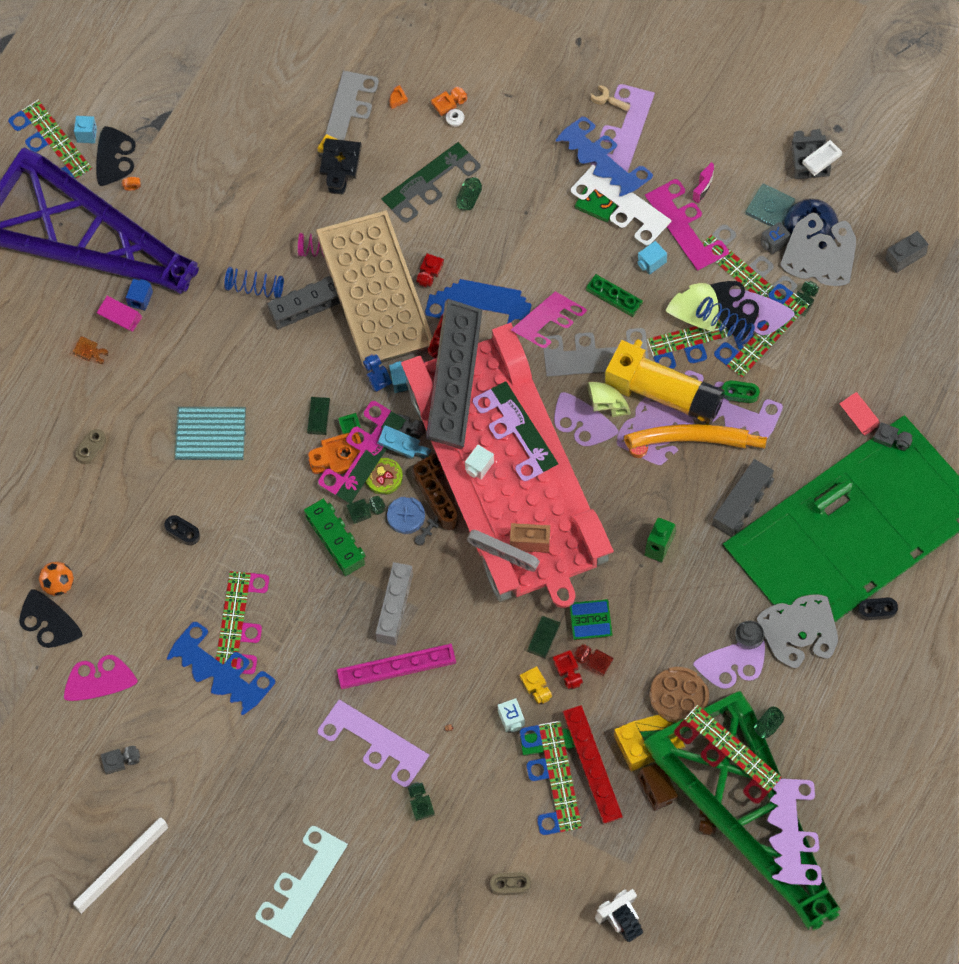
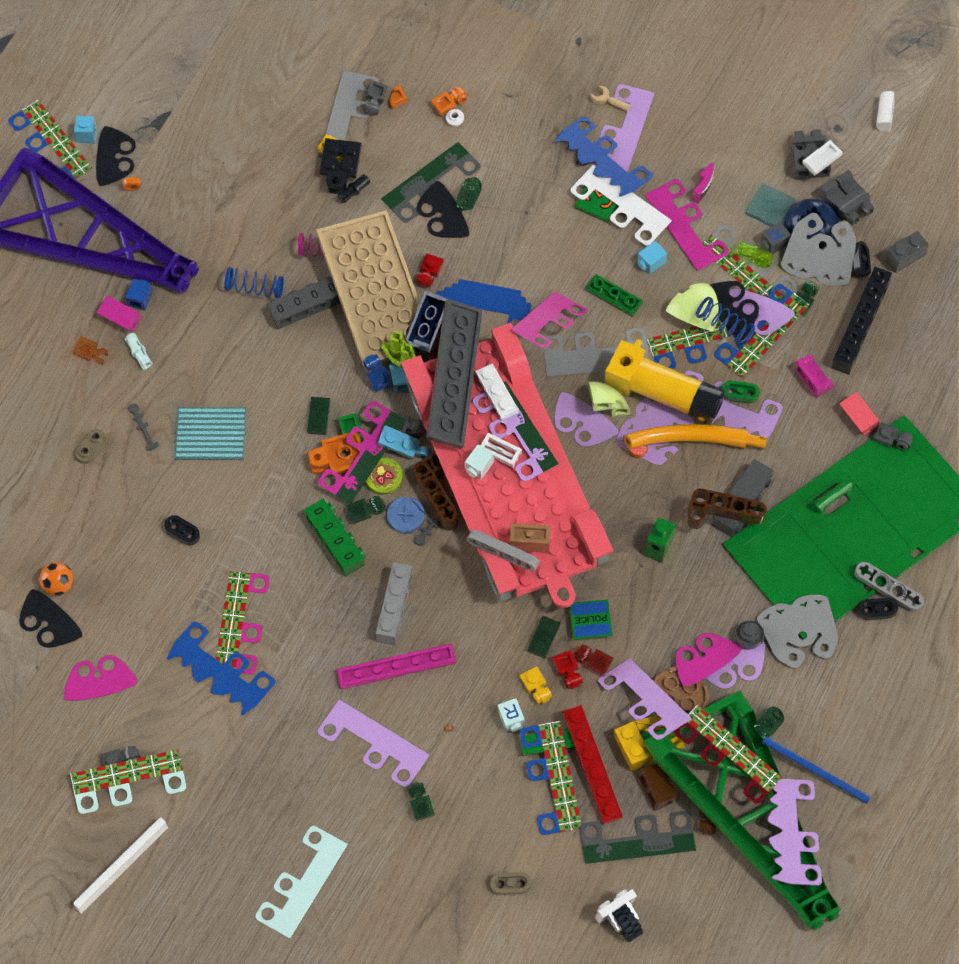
(122, 773): none -> piece
(133, 408): none -> dark grey piece
(138, 351): none -> light aqua pin
(354, 188): none -> black axle
(376, 93): none -> dark grey plate
(398, 349): none -> lime connector
(427, 323): none -> dark blue slope
(452, 218): none -> black piece
(497, 392): none -> white plate
(518, 451): none -> white tile
(645, 844): none -> piece
(653, 697): none -> lavender piece
(715, 658): none -> dark pink piece
(726, 511): none -> reddish brown beam
(759, 256): none -> clear neon green connector
(813, 376): none -> dark pink hinge
(816, 770): none -> blue piece
(847, 198): none -> dark grey hips
(861, 320): none -> black brick
(862, 260): none -> black plate
(885, 111): none -> white brick
(890, 584): none -> light grey beam

